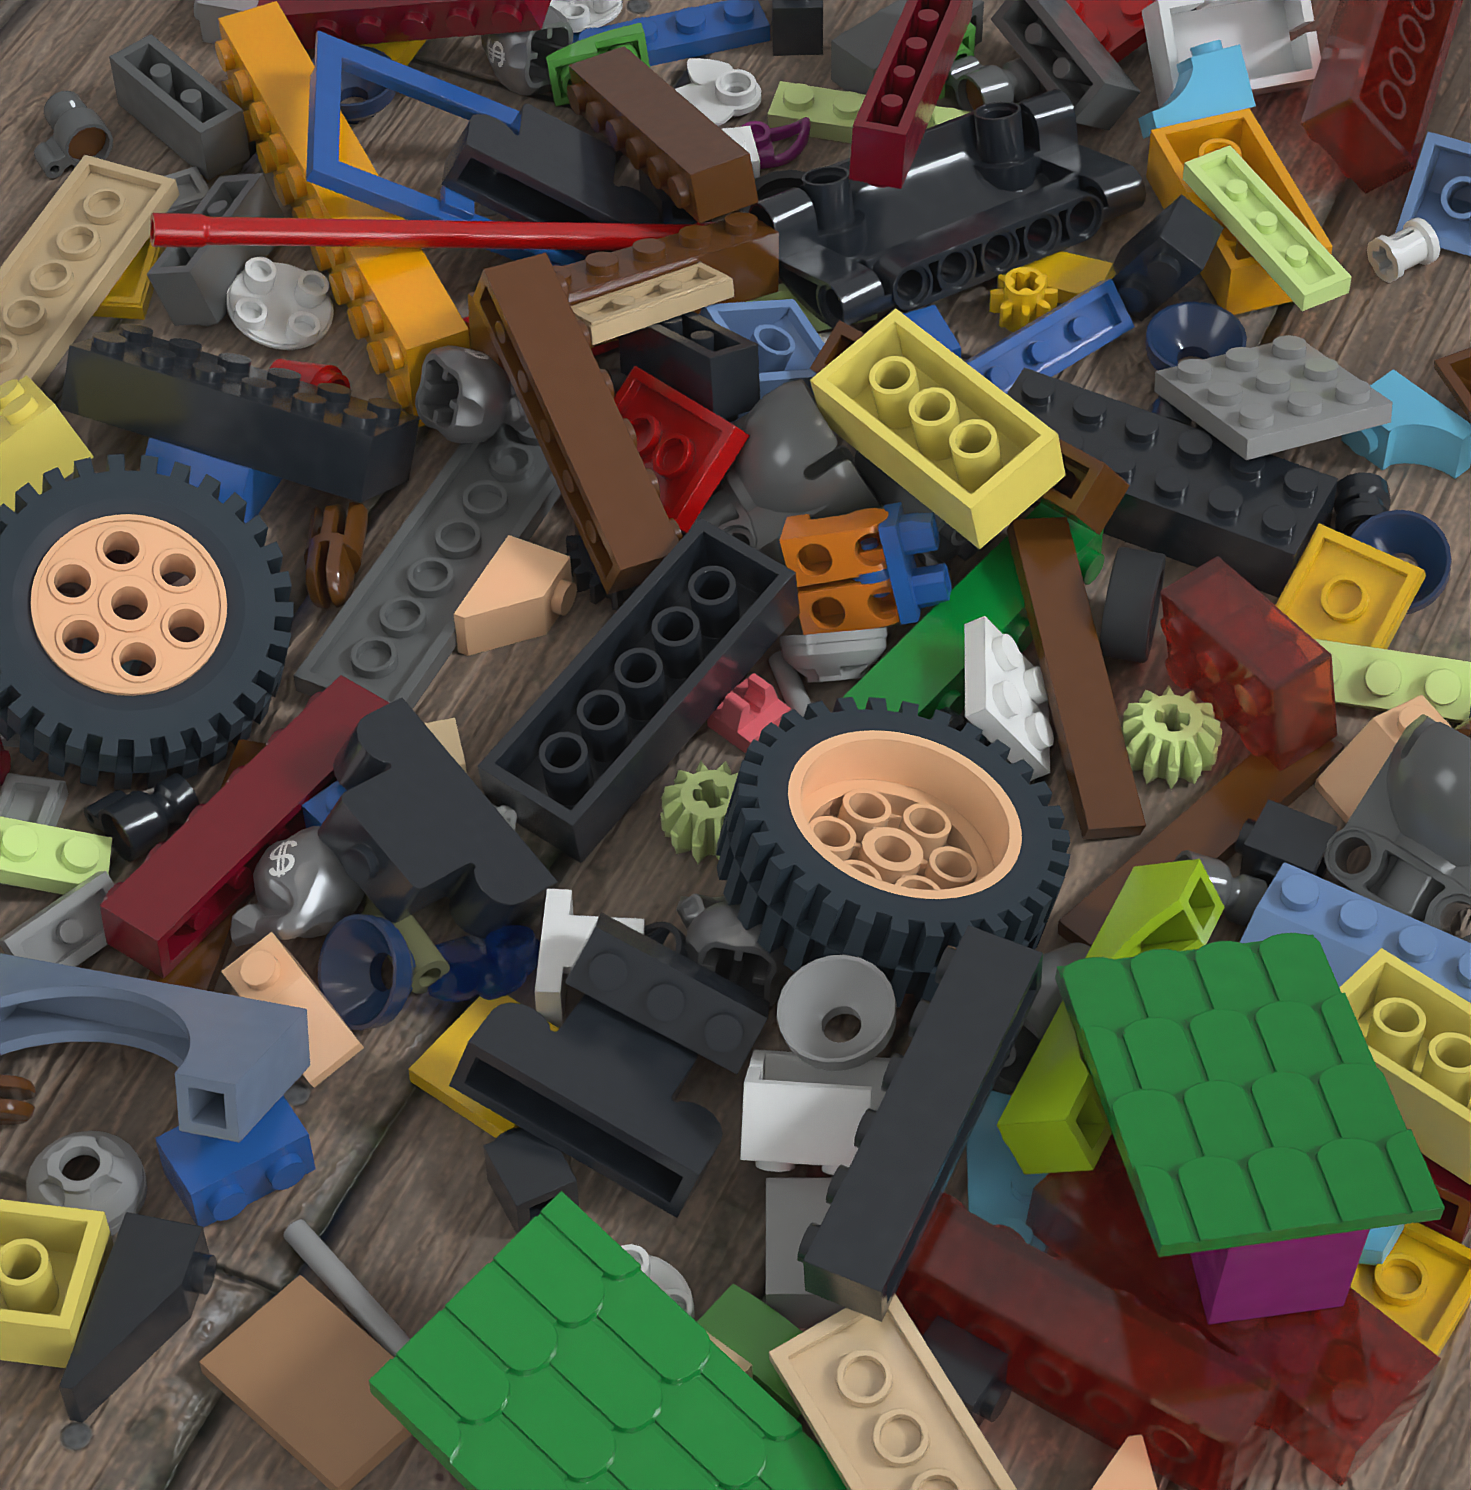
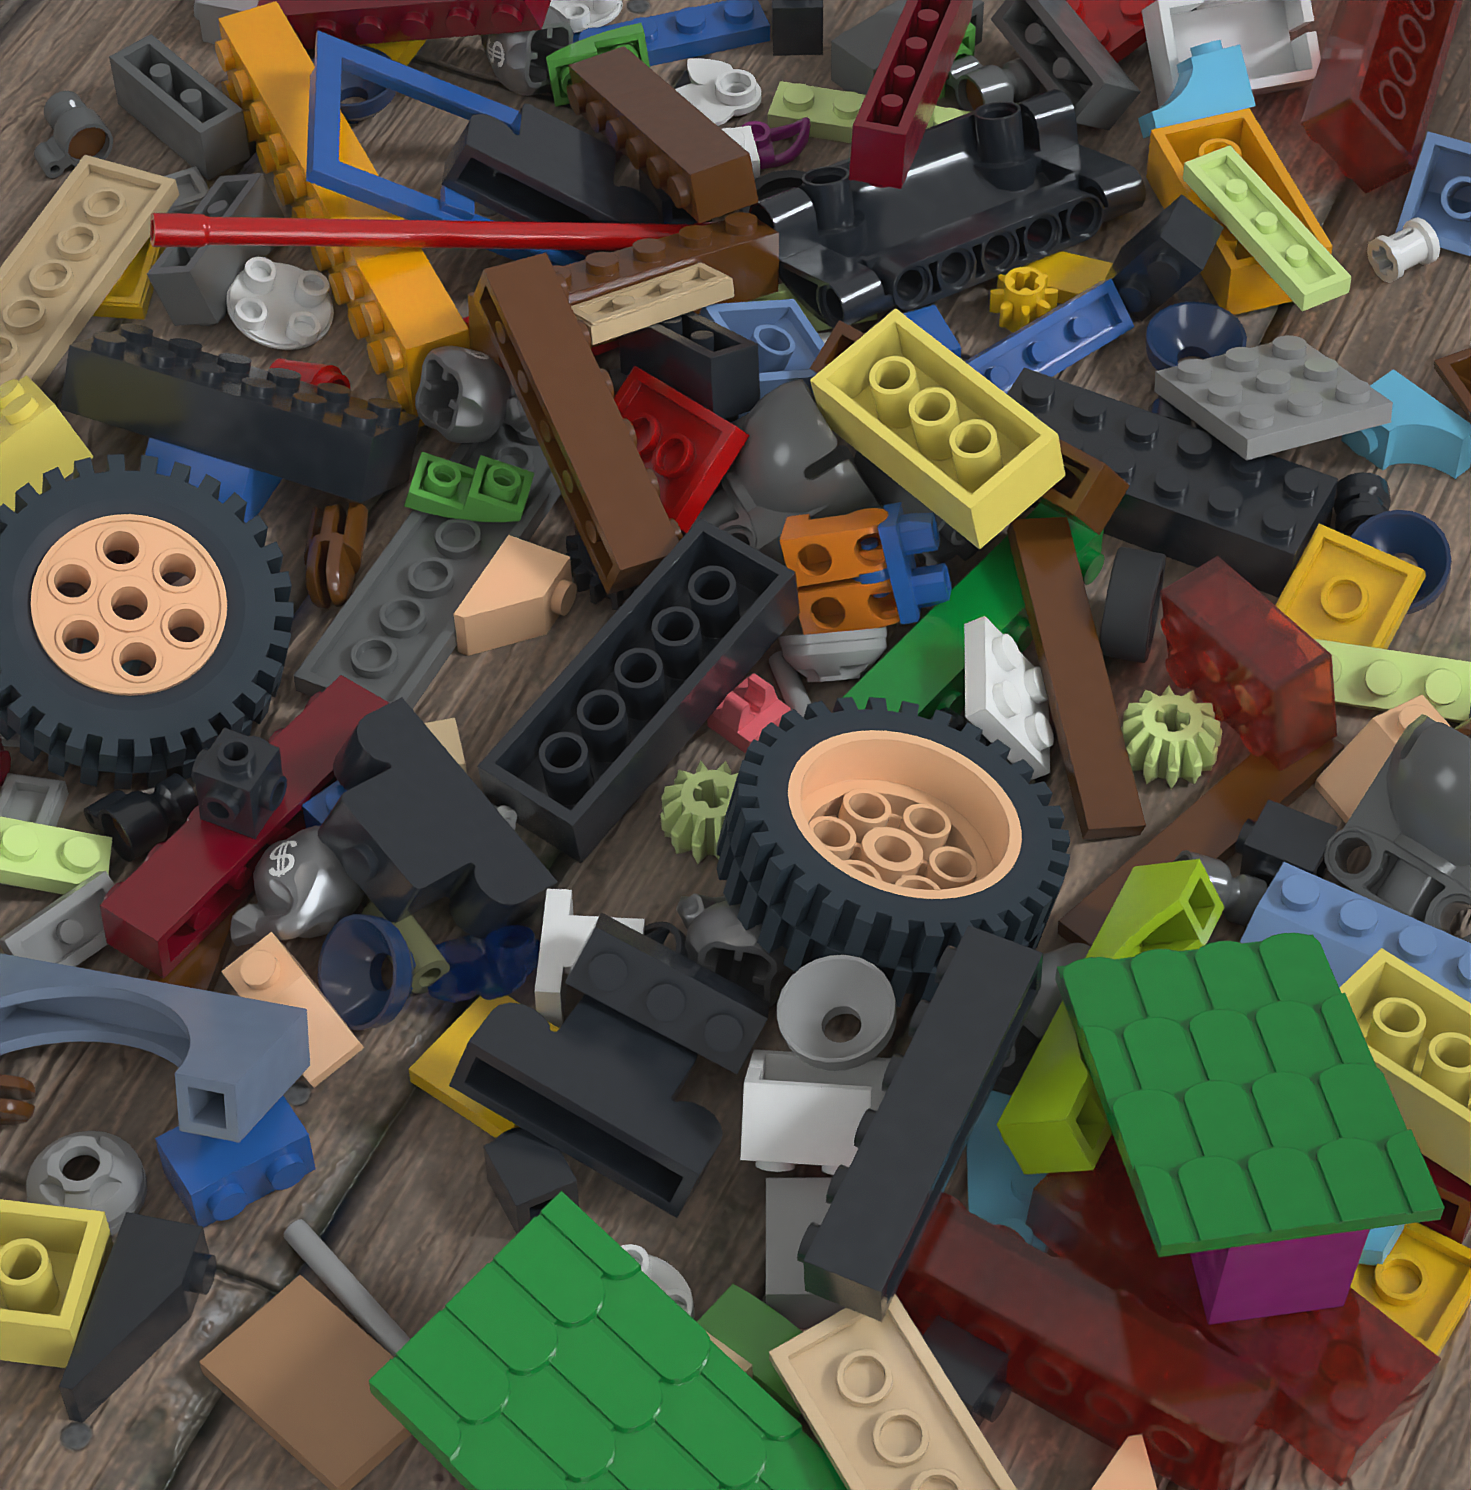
(239, 782): none -> black brick
(456, 491): none -> bright green slope

